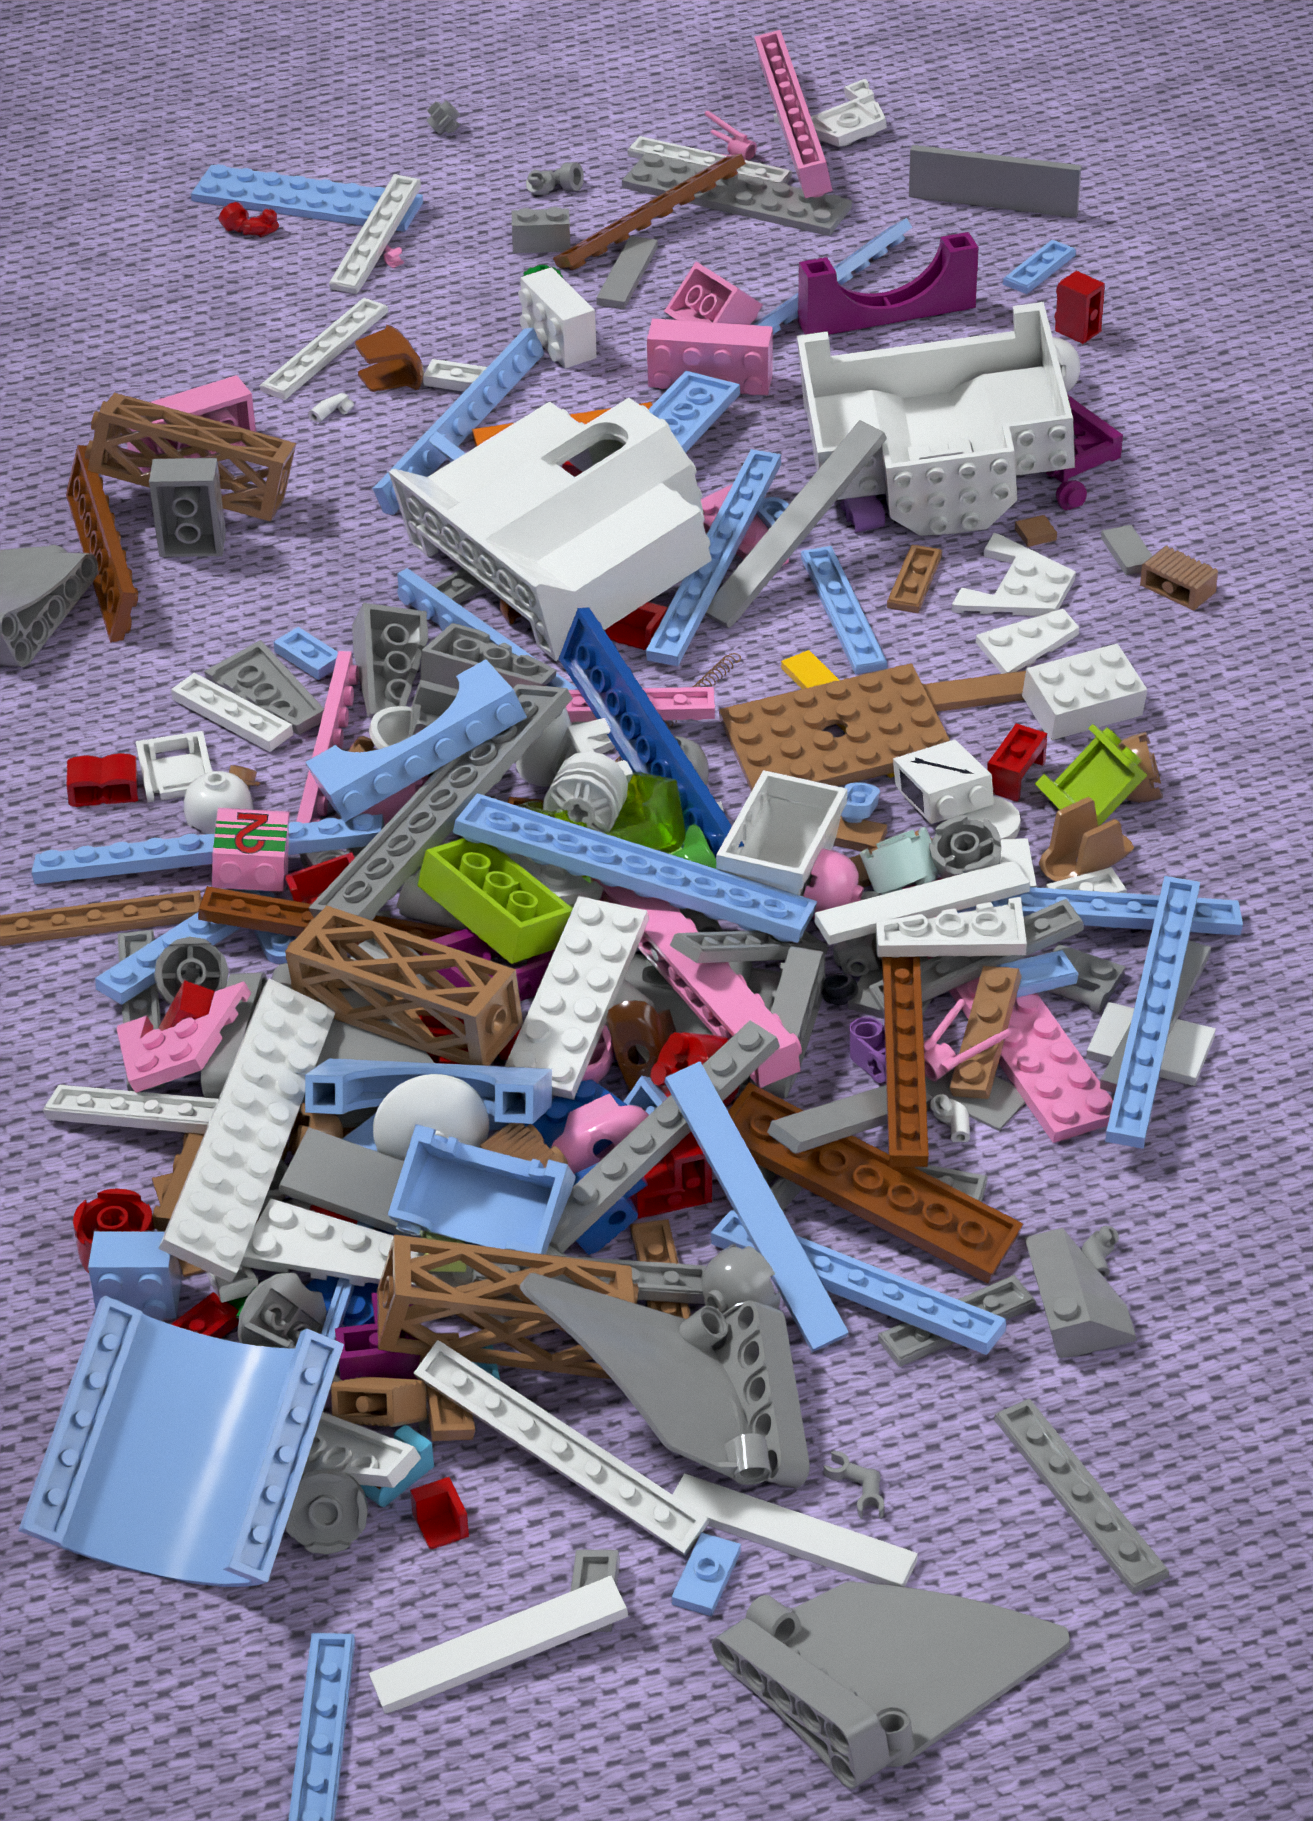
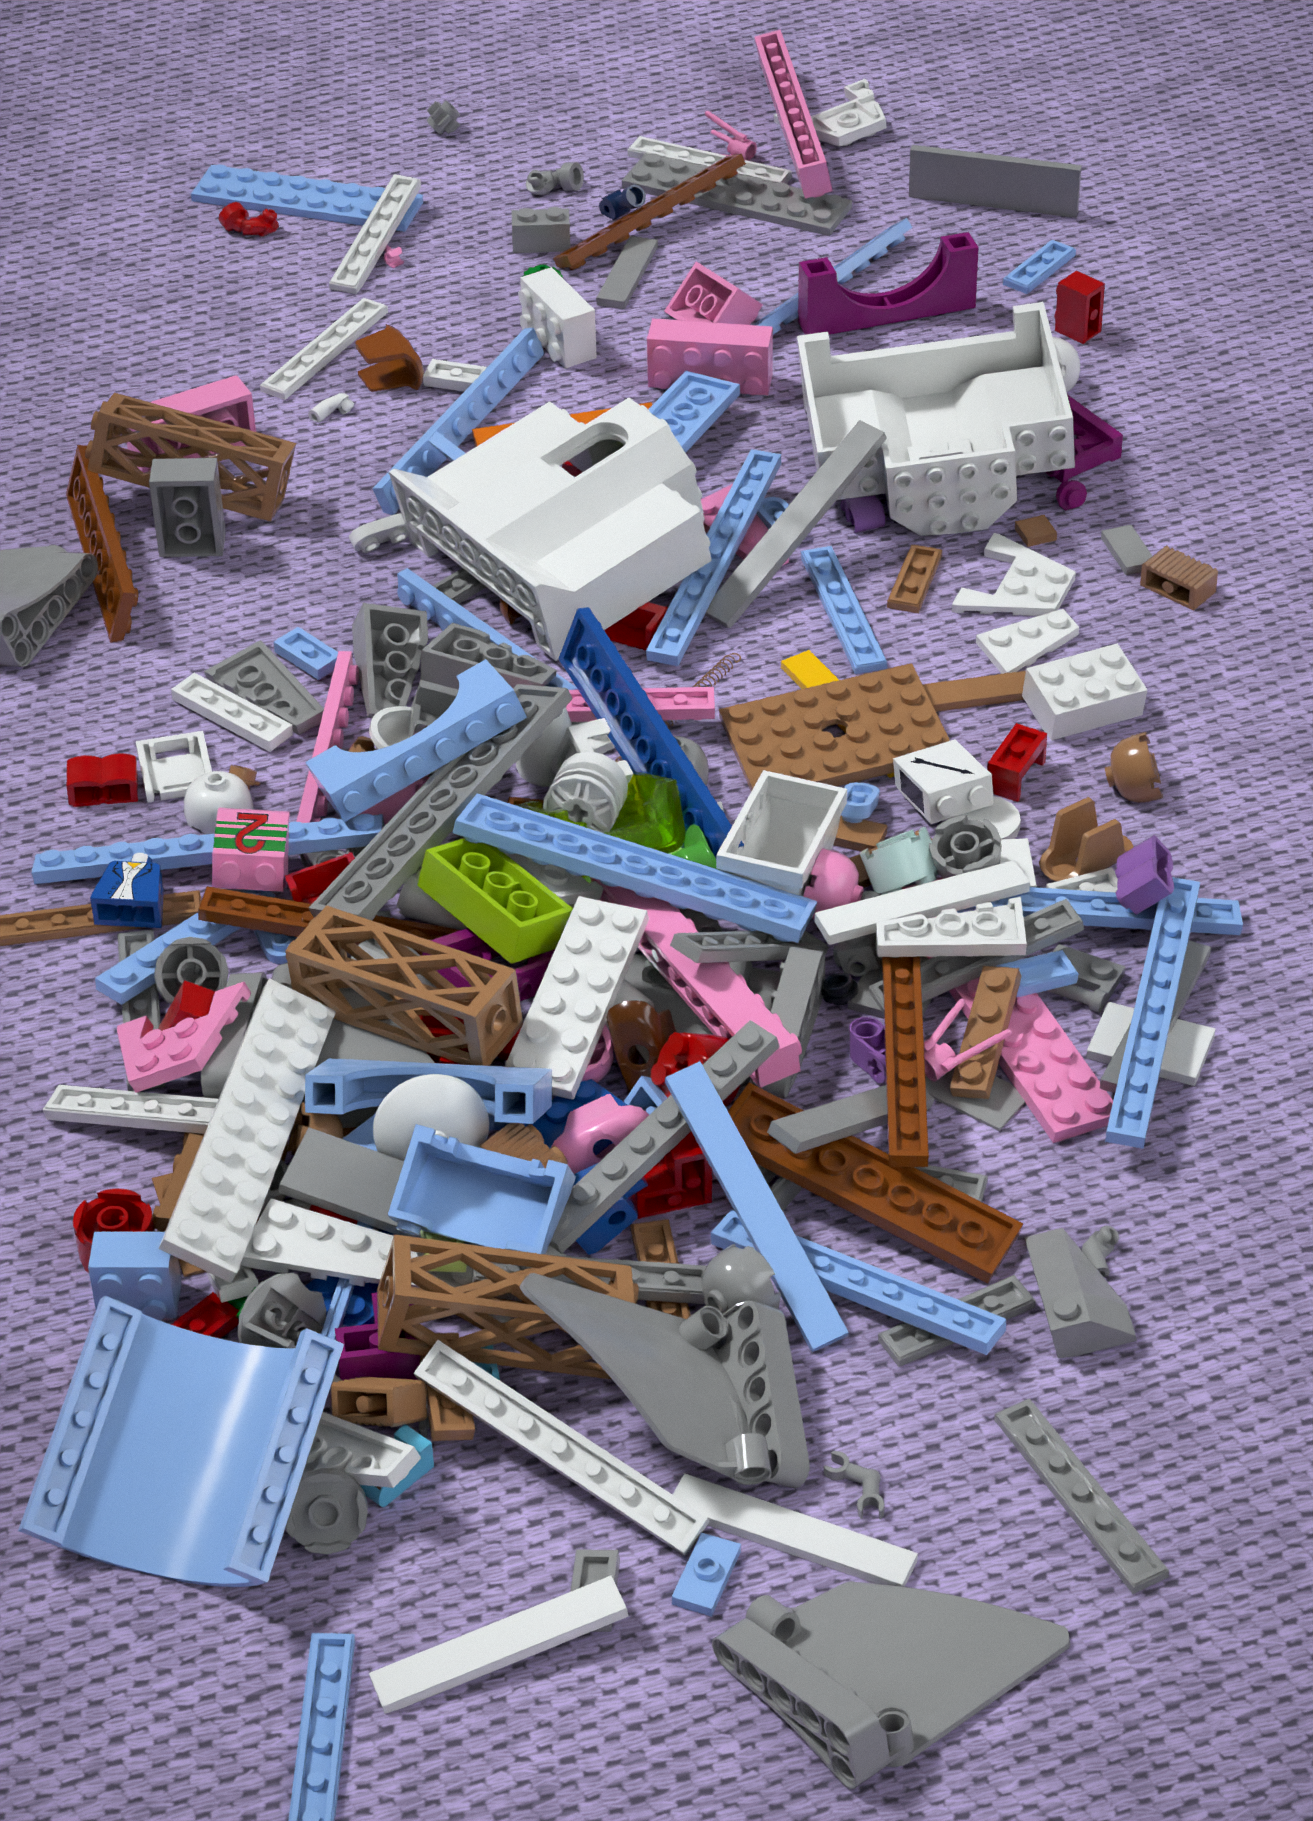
(129, 894): none -> blue torso
(372, 534): none -> white plate
(439, 1513): red panel -> none
(620, 202): none -> dark blue leg
(953, 1115): white arm -> none
(1098, 772): lime panel -> none
(1144, 875): none -> medium lavender brick

